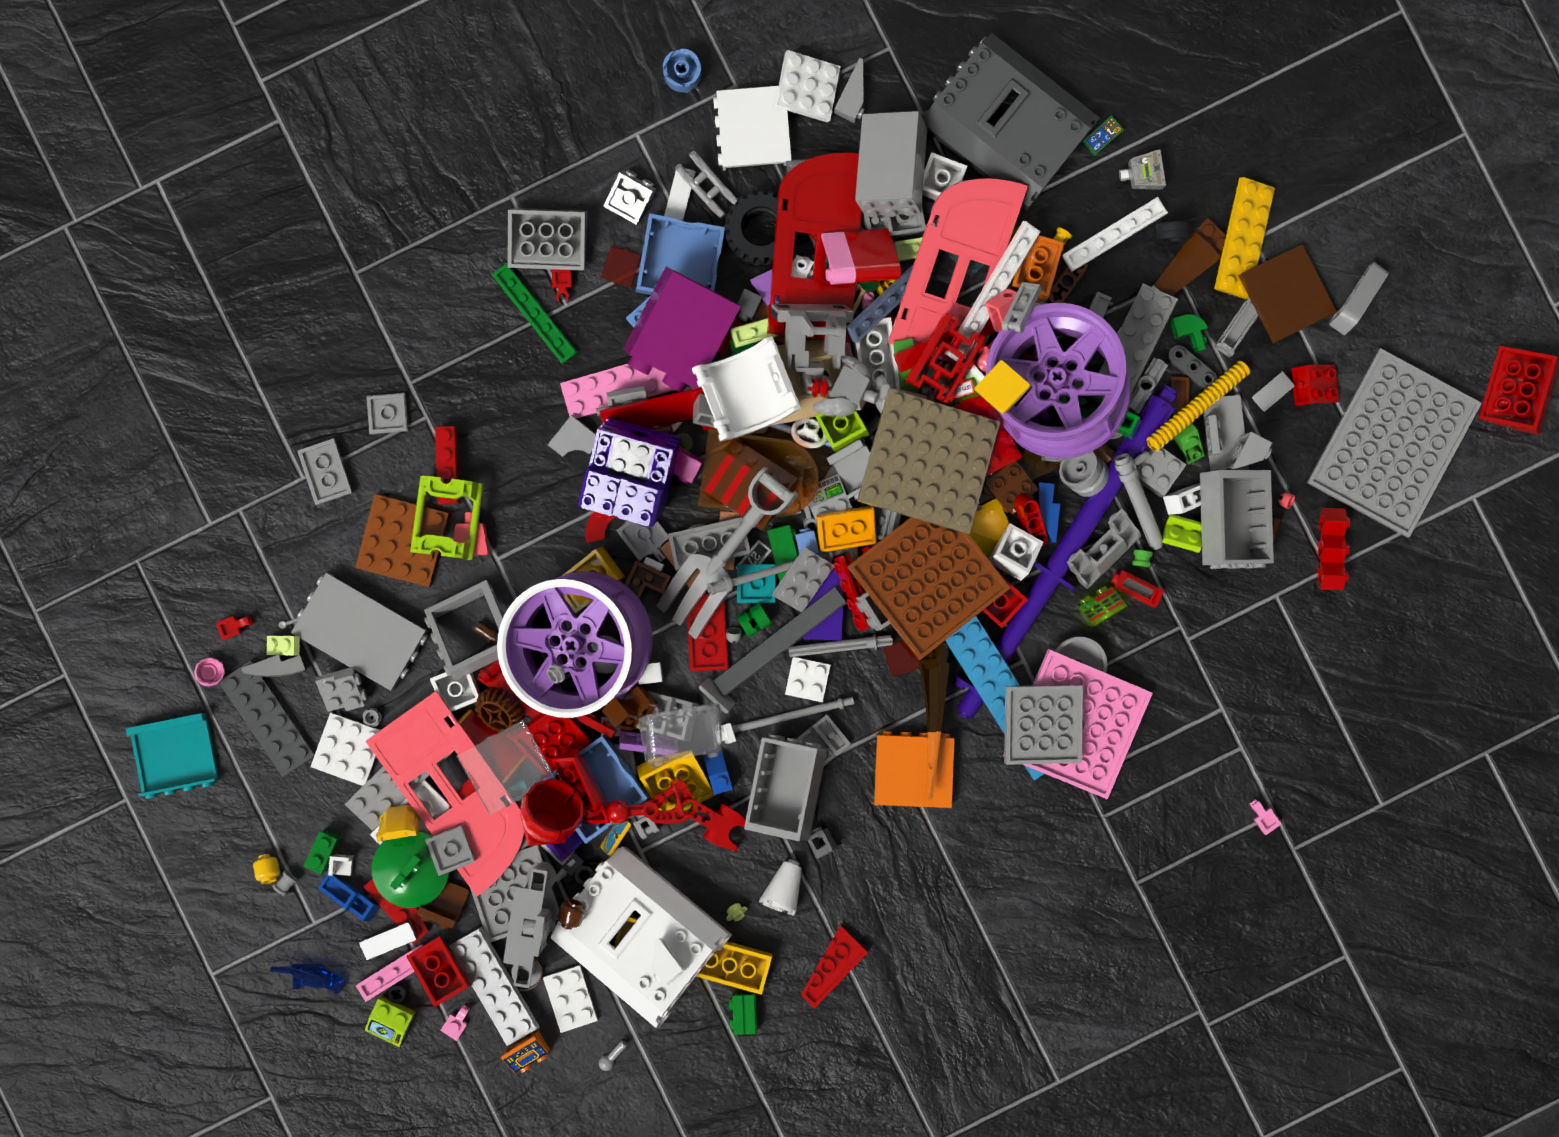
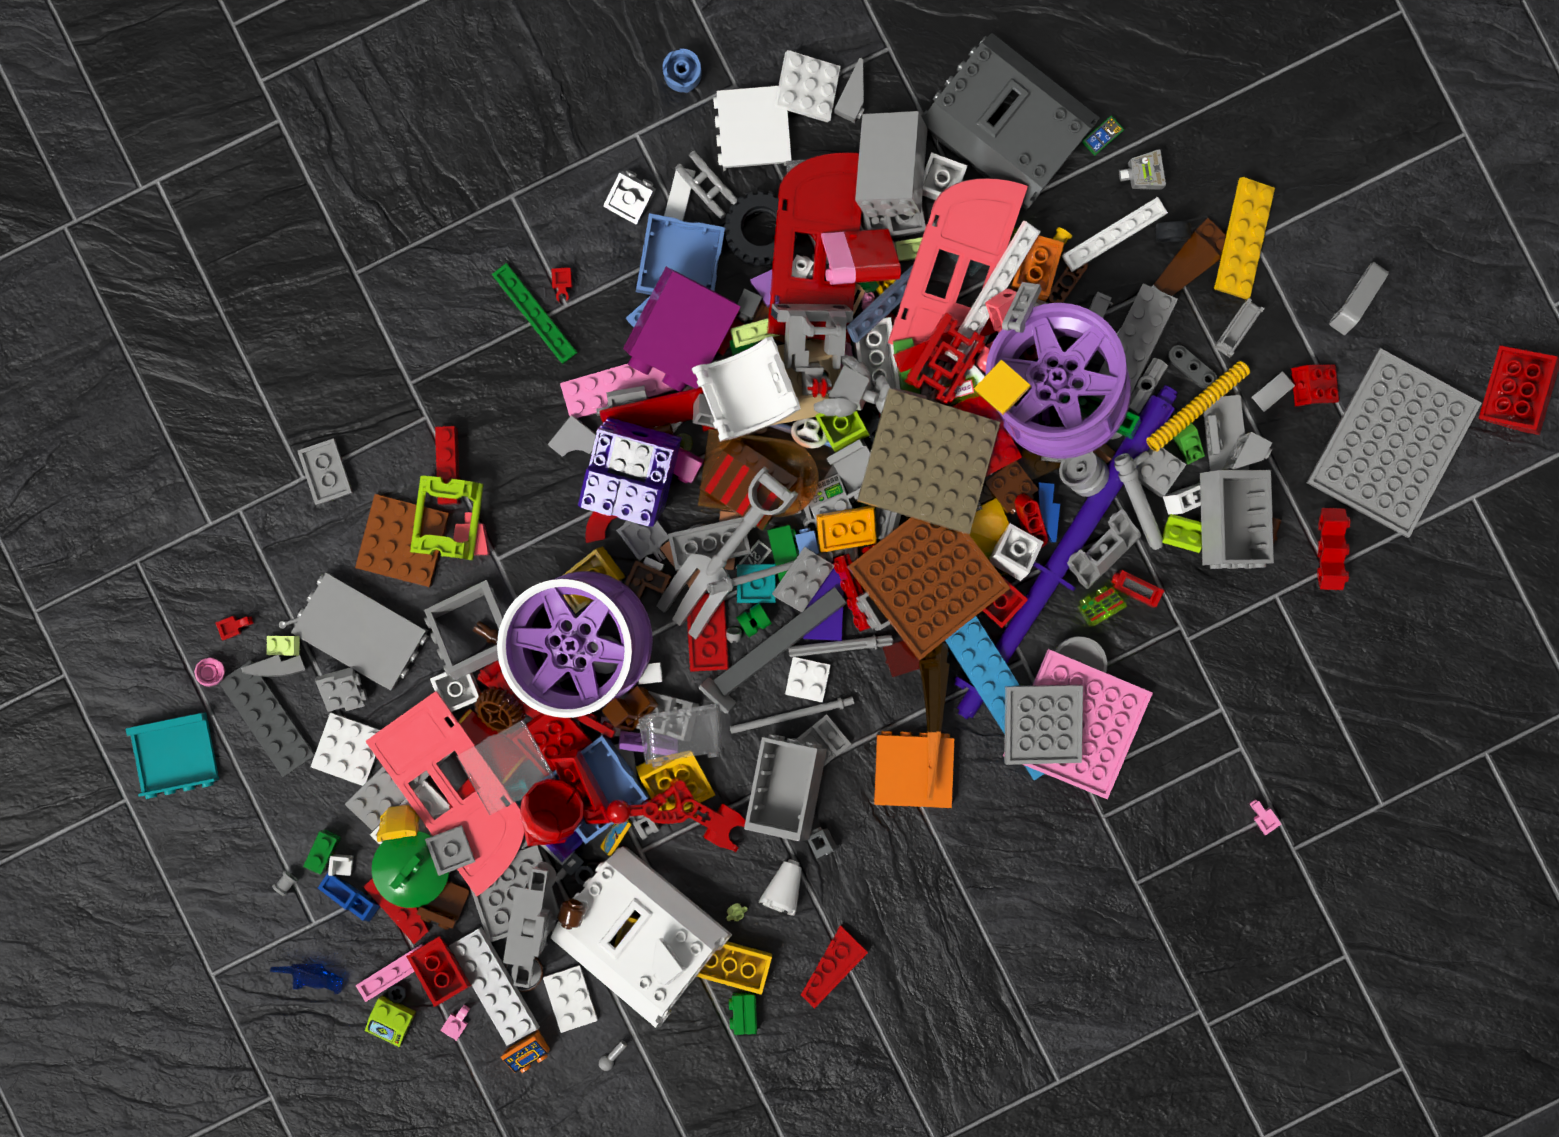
(266, 869): yellow head -> none
(371, 722): light grey plate -> none
(387, 413): light grey tile -> none
(388, 940): tile -> none
(547, 239): light grey slope -> none
(556, 673): light grey plate -> none
(620, 267): clear red piece -> none
(718, 774): blue slope -> none
(727, 733): white plate -> none
(1142, 558): bright green wheel -> none
(1181, 386): reddish brown tile -> none
(1192, 326): green brick -> none
(1287, 293): reddish brown tile -> none
(1287, 500): coral hinge -> none

